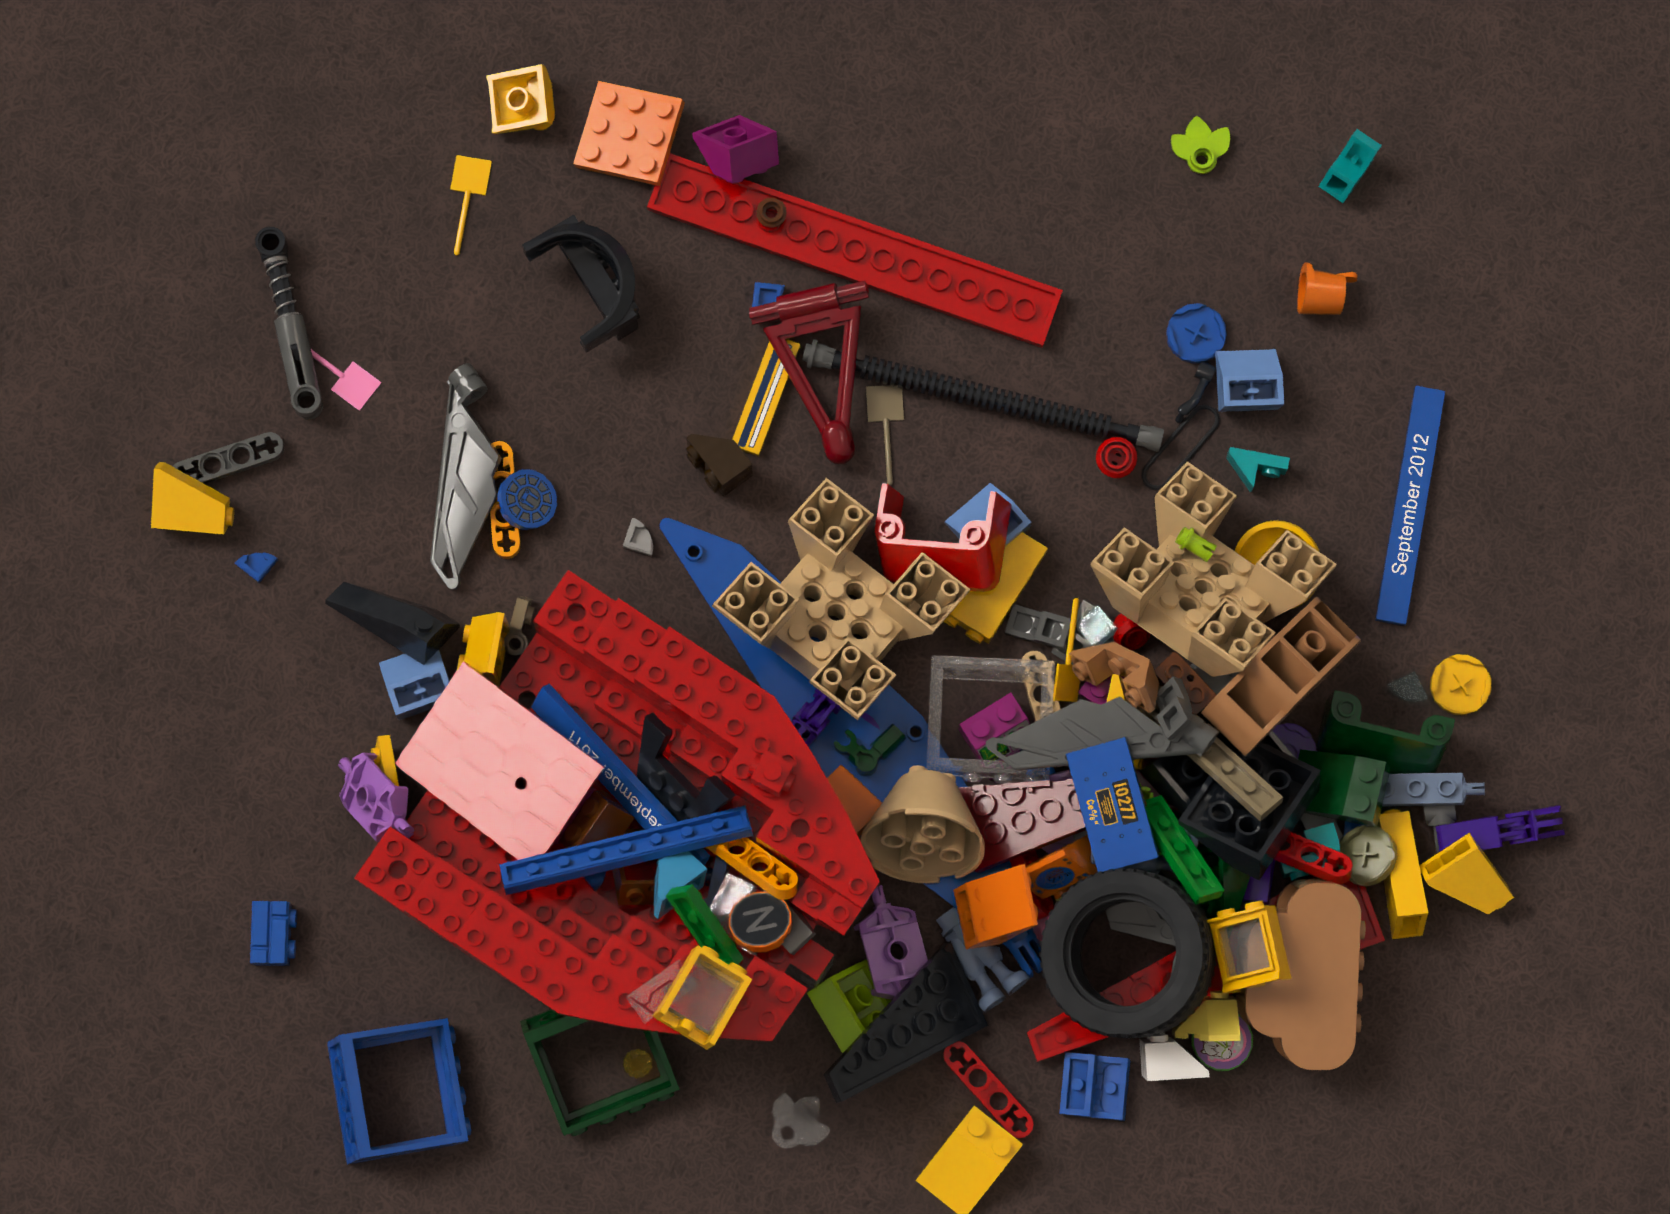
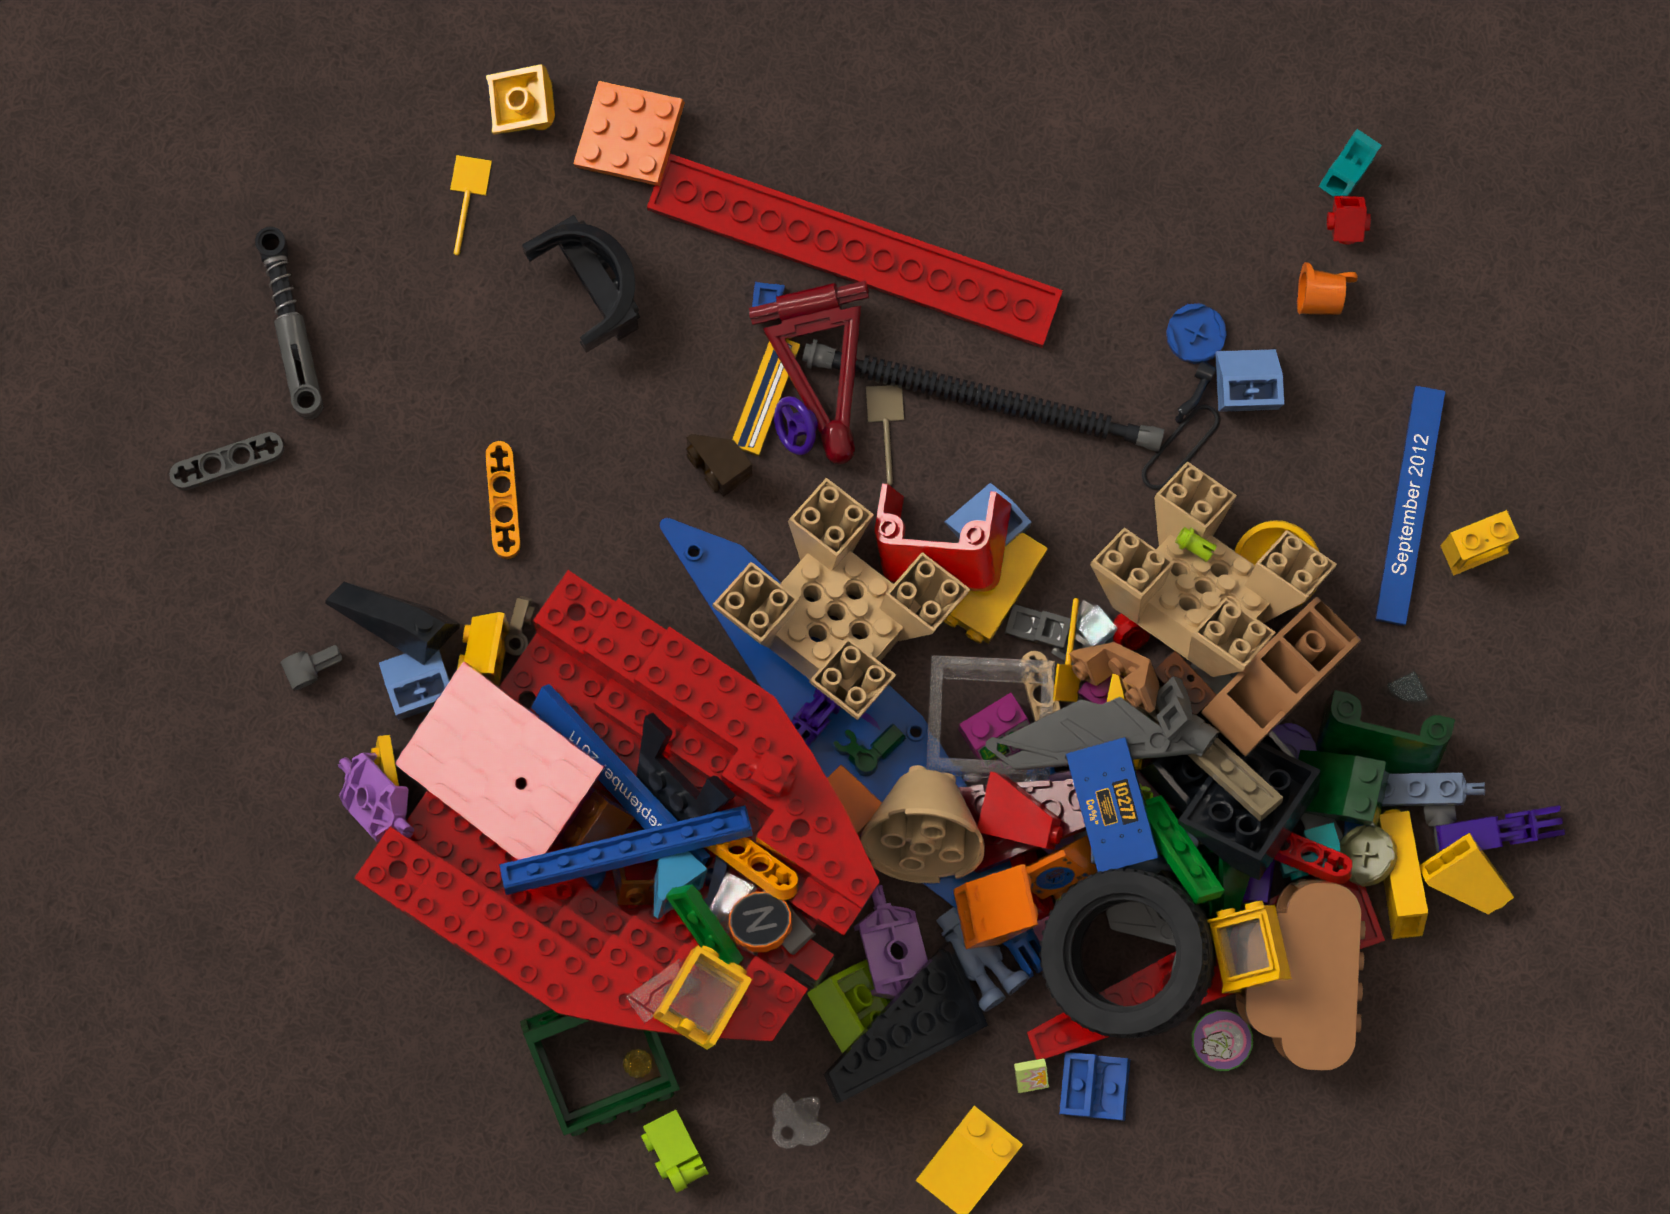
(187, 504): yellow slope -> none
(257, 564): blue tile -> none
(272, 933): blue brick -> none
(302, 669): none -> dark grey axle
(350, 1097): blue windscreen -> none
(353, 385): bright pink piece -> none
(465, 477): wing -> none
(527, 499): tile -> none
(638, 538): light grey tile -> none
(675, 1150): none -> lime hinge
(738, 148): magenta slope -> none
(771, 203): reddish brown plate -> none
(798, 424): none -> dark purple piece
(991, 1086): red beam -> none
(1017, 815): none -> red slope
(1031, 1075): none -> yellowish green tile
(1107, 454): red cone -> none
(1167, 1060): white slope -> none
(1201, 141): lime plate -> none
(1212, 1020): light yellow slope -> none
(1248, 462): teal slope -> none
(1348, 219): none -> red brick
(1460, 684): yellow tile -> none
(1479, 542): none -> yellow window

